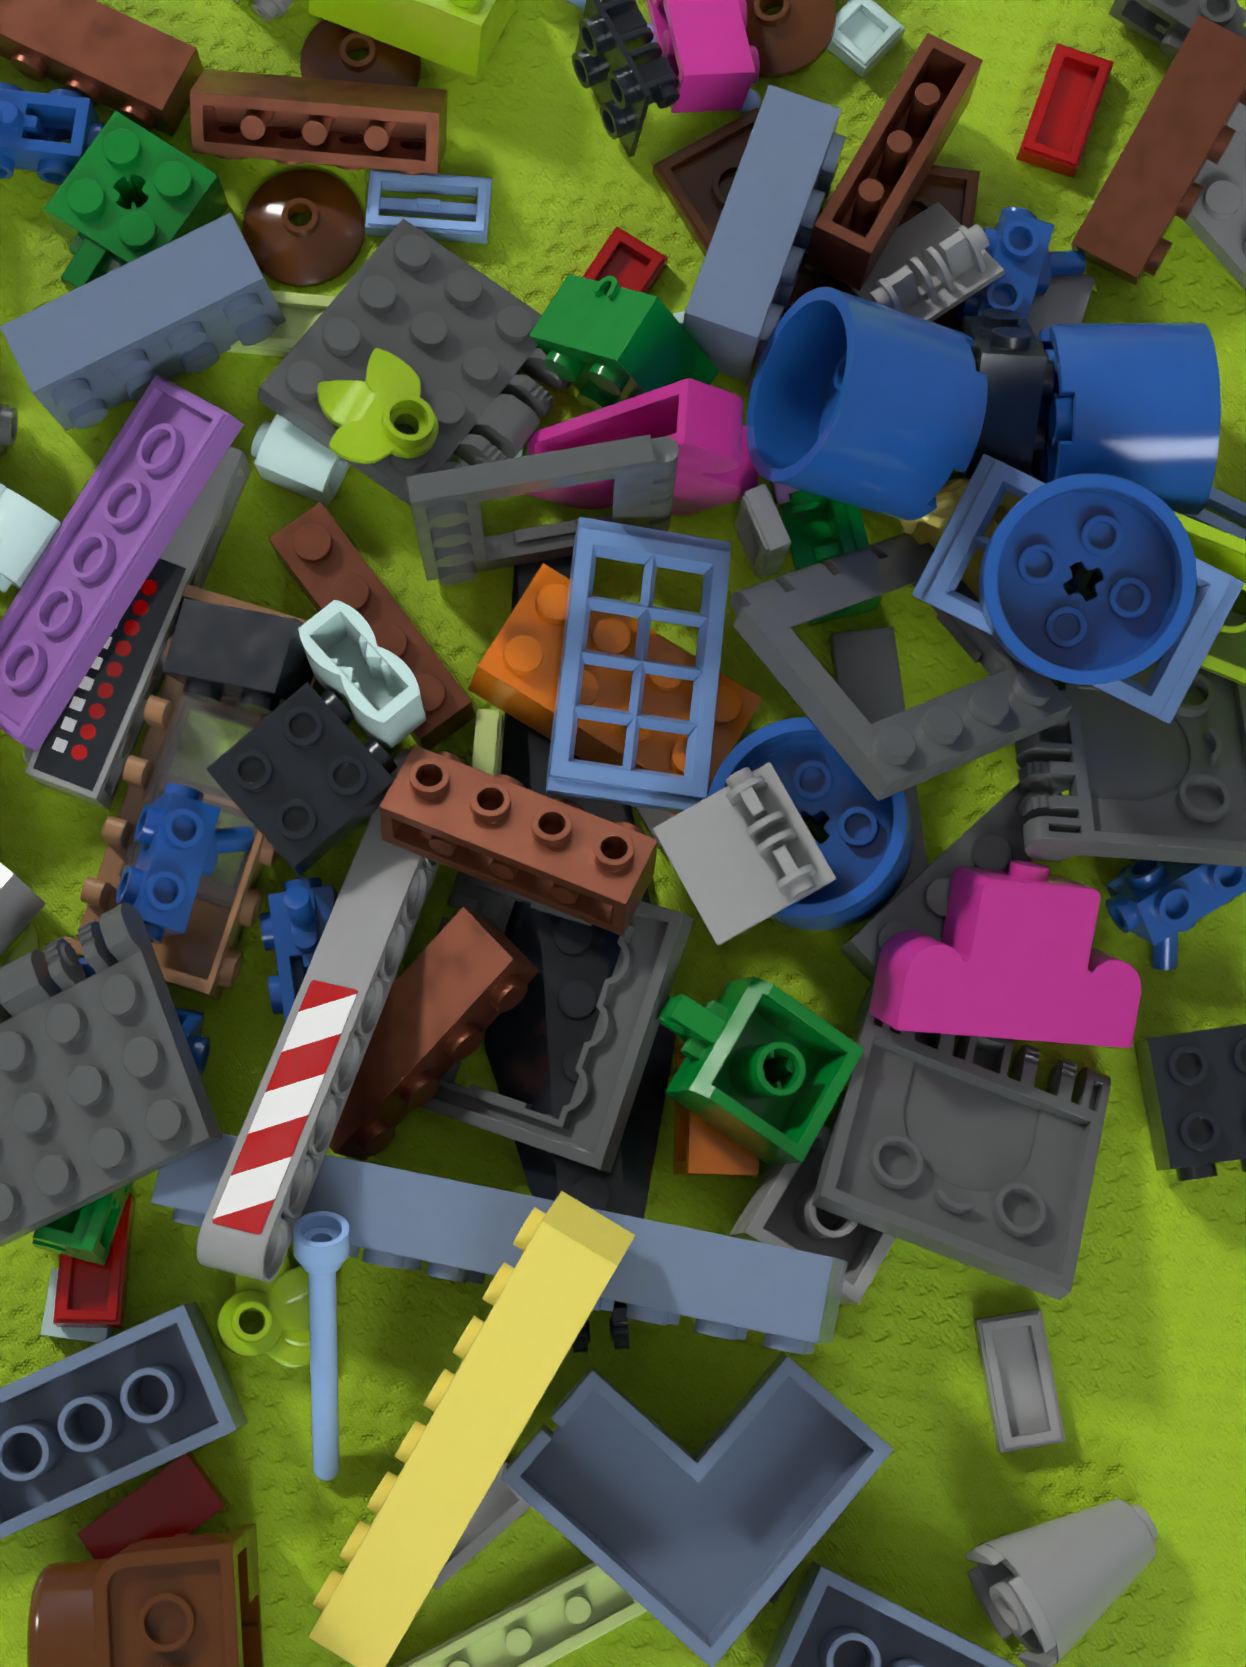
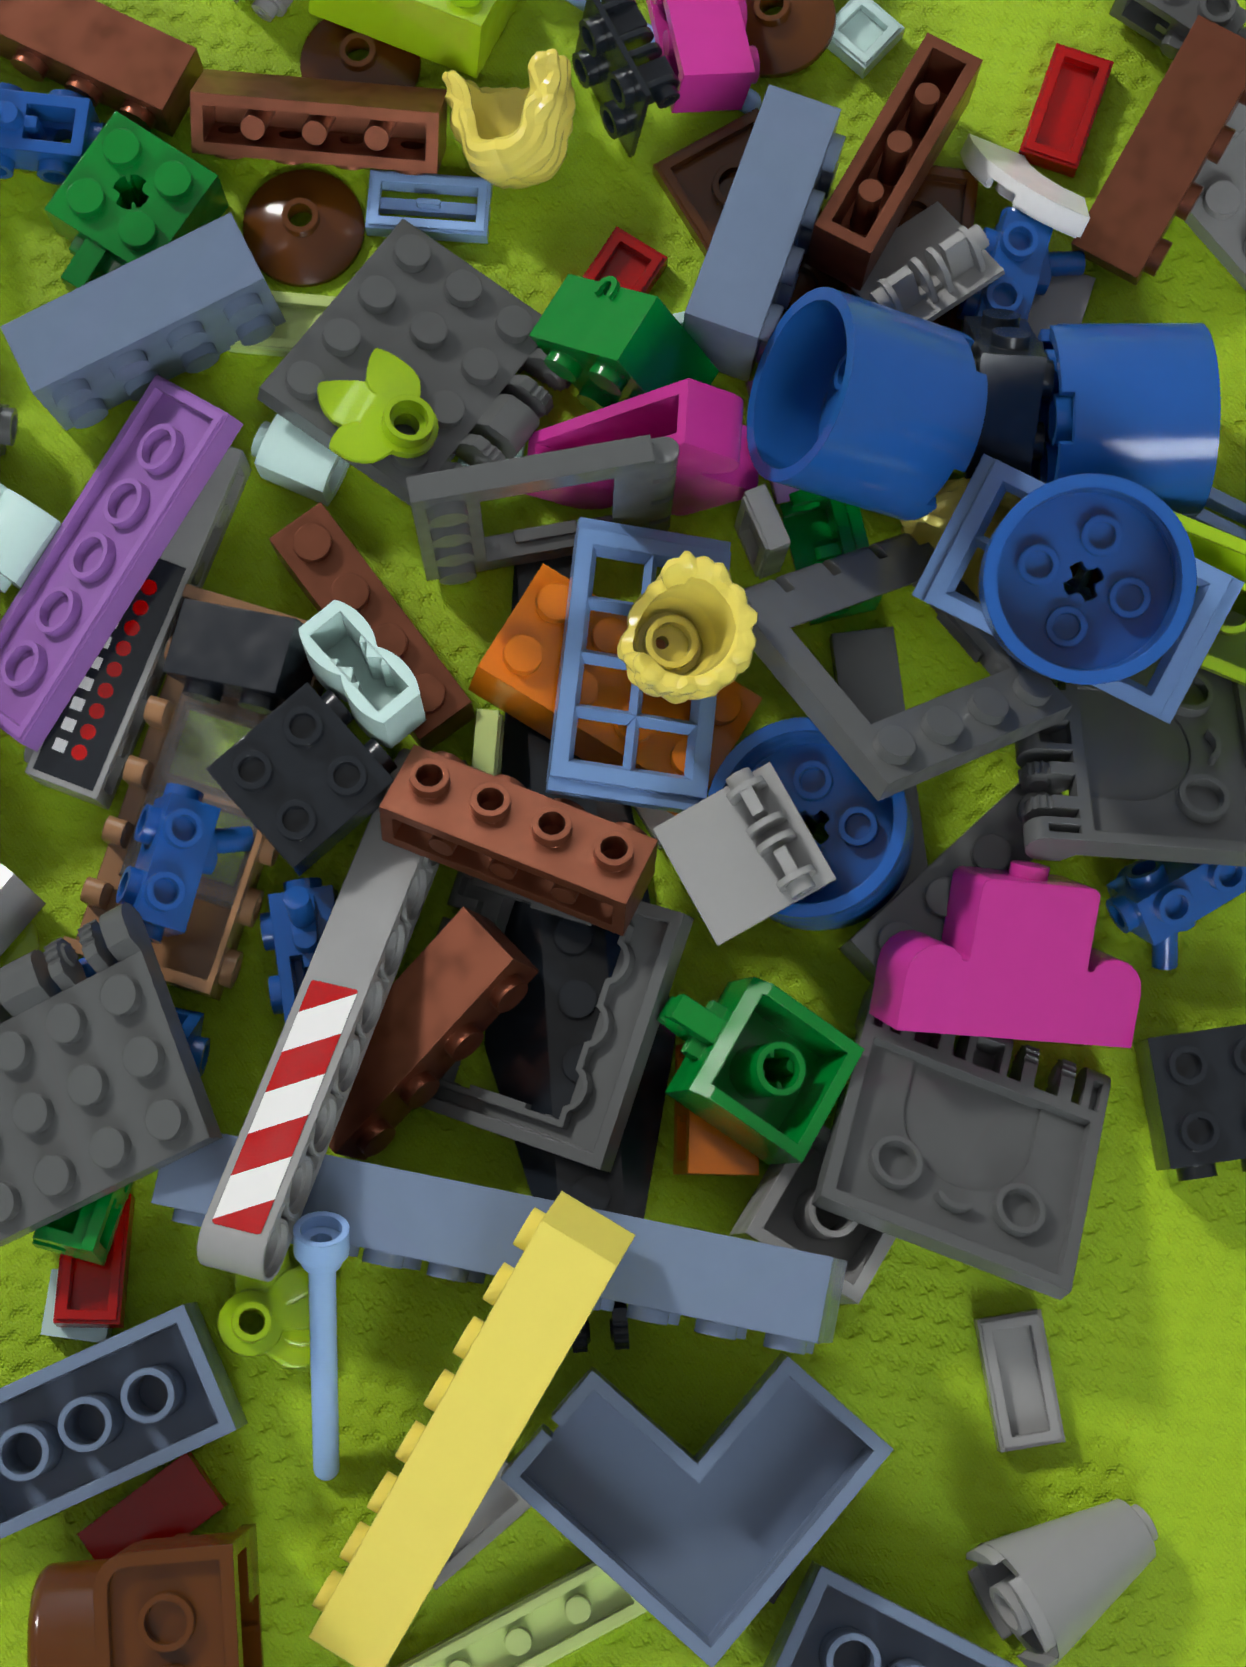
(513, 132): none -> light yellow hair
(703, 627): none -> light yellow hair
(1025, 186): none -> white tile

